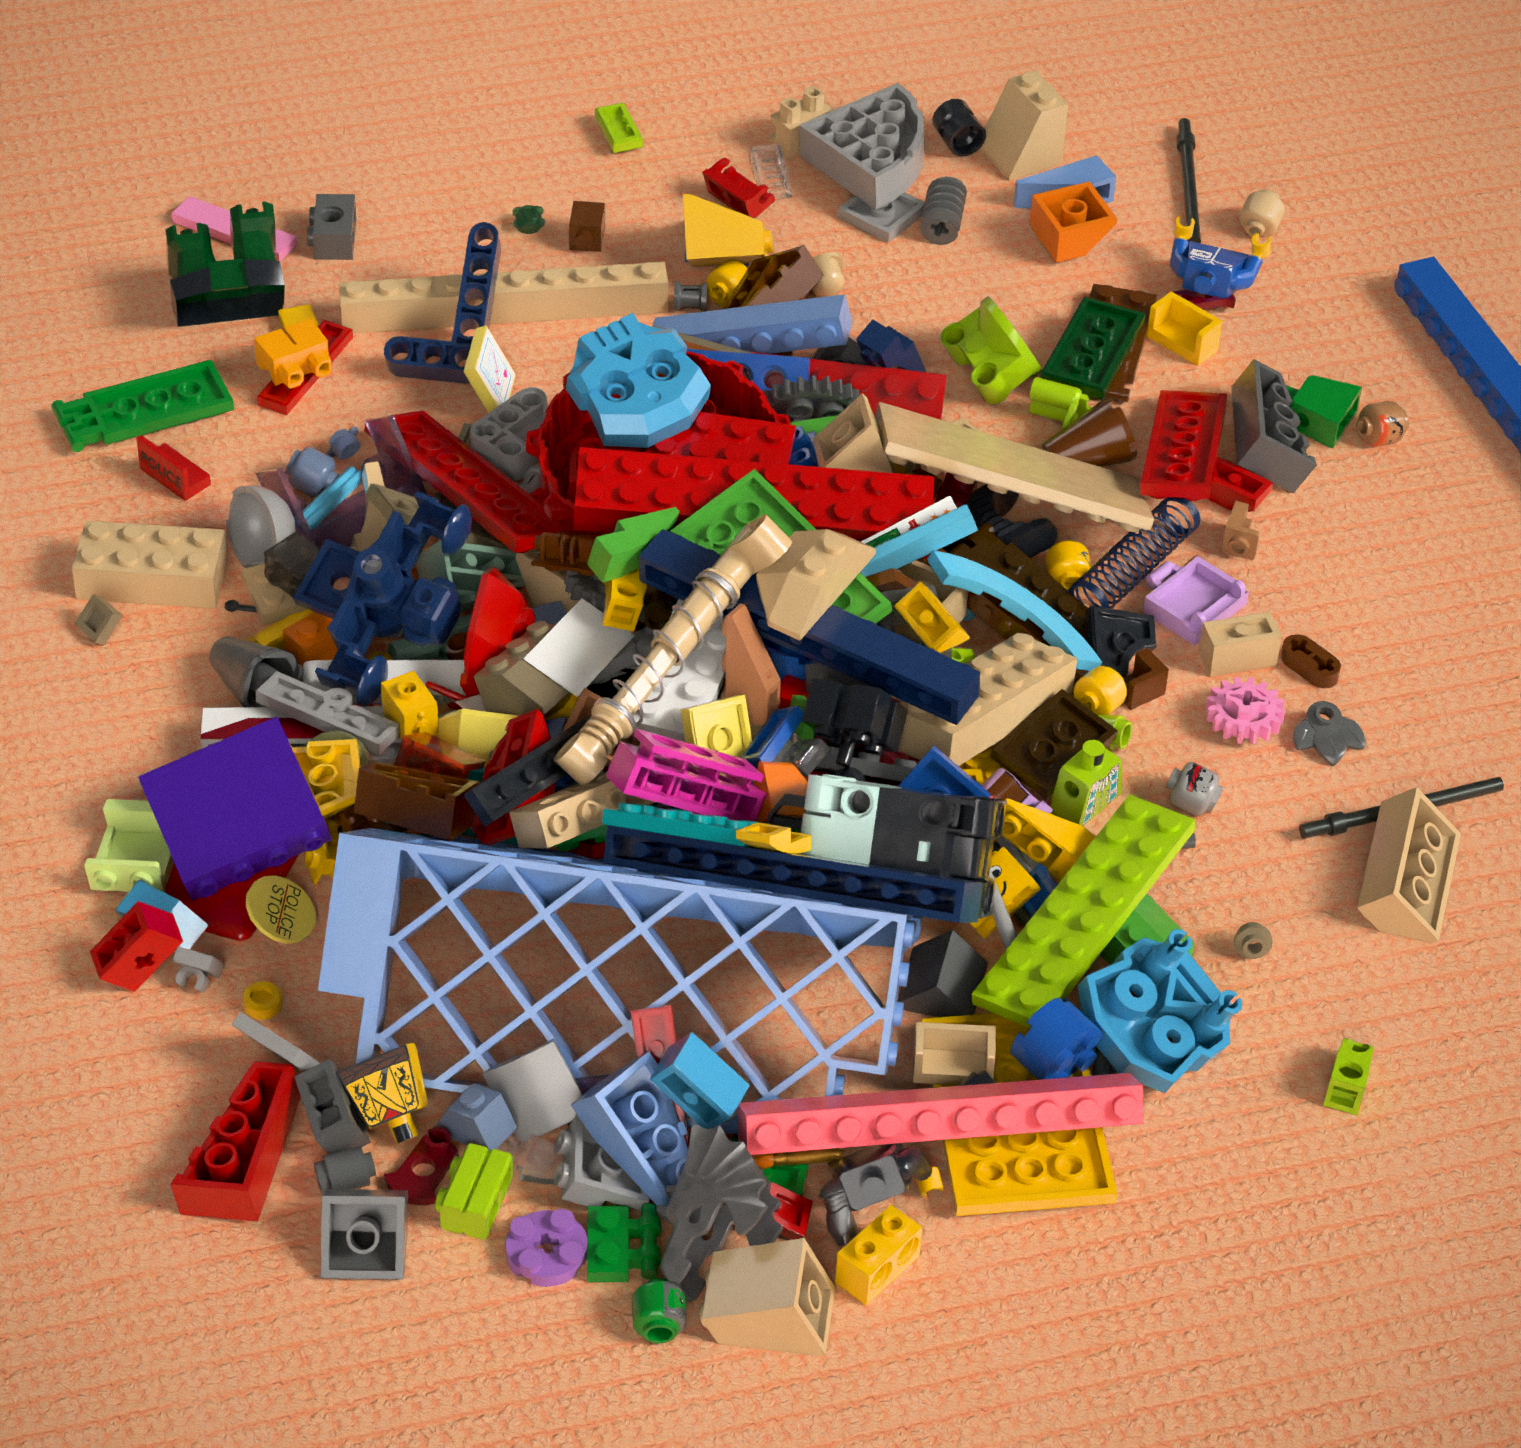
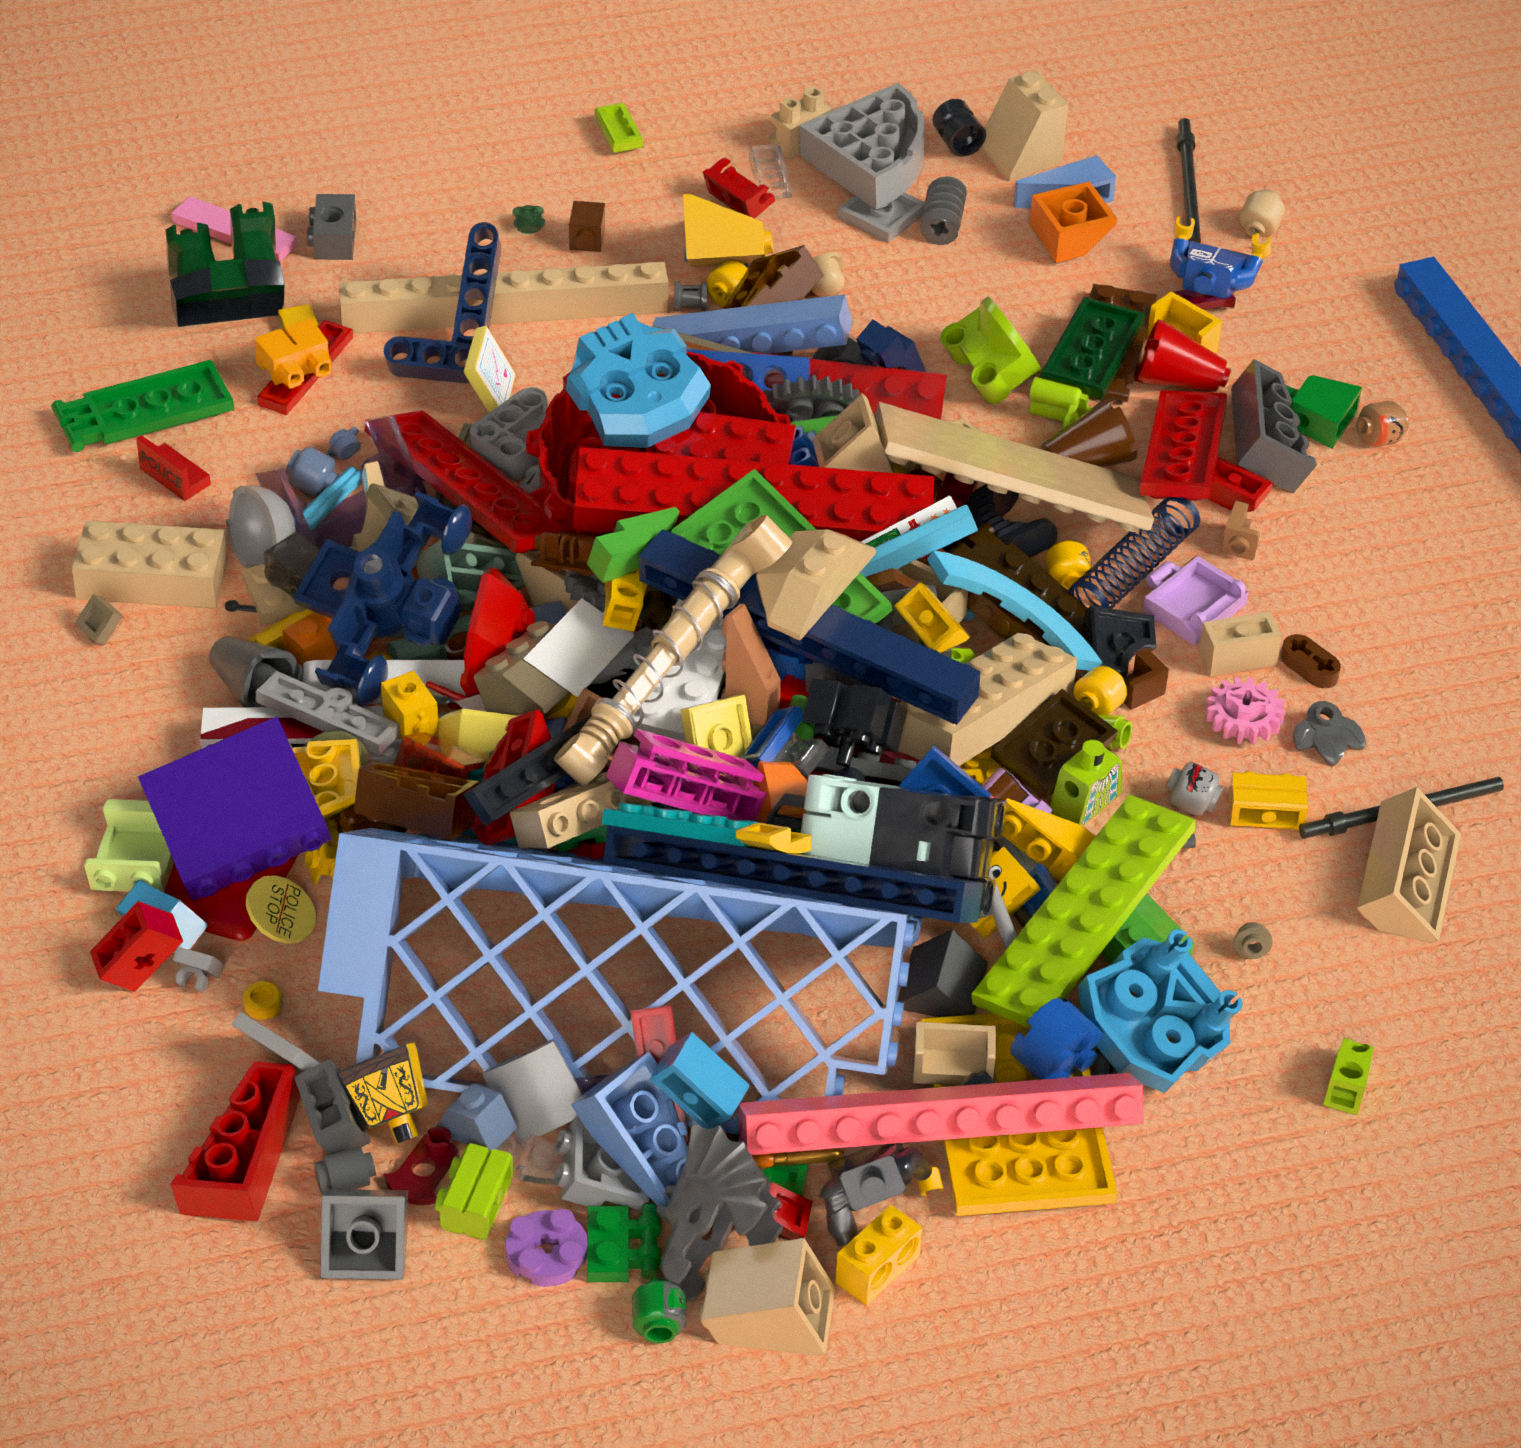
(1180, 361): none -> red cone
(1267, 800): none -> yellow brick

